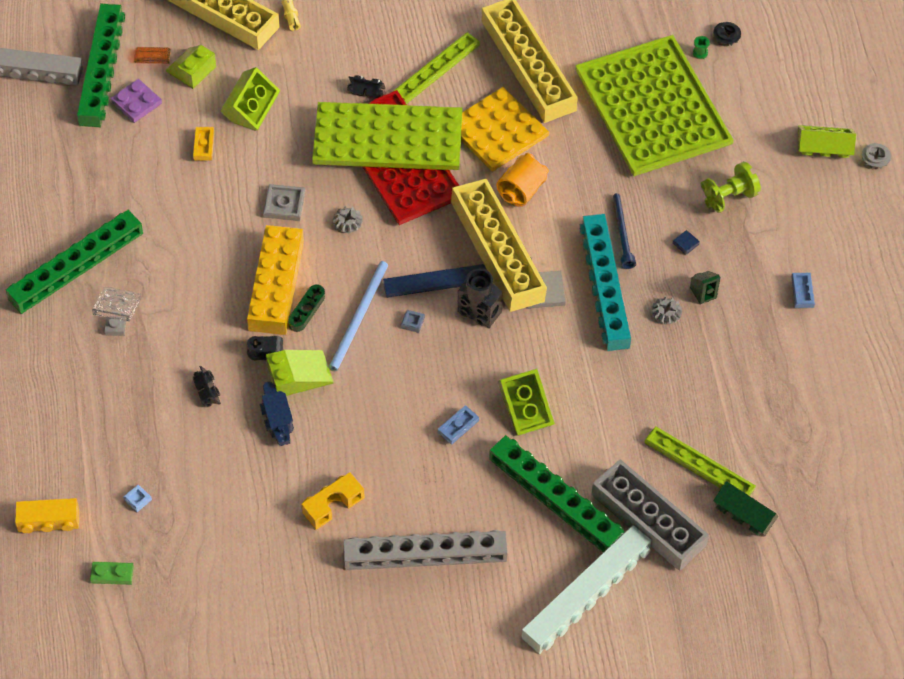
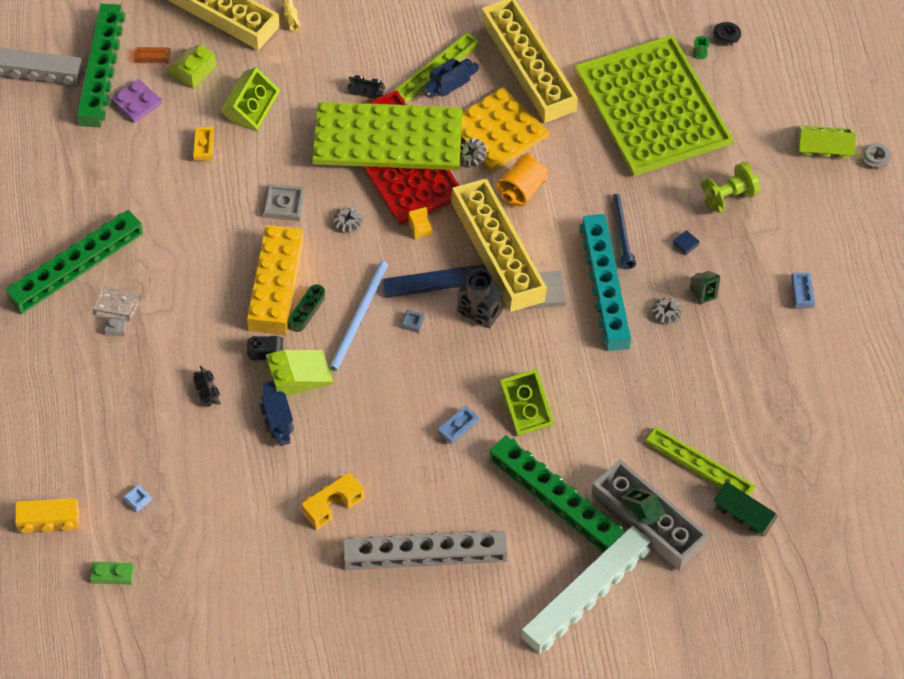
(419, 223): none -> yellow panel
(449, 77): none -> dark blue hinge
(479, 153): none -> light grey gear
(644, 505): none -> dark green slope

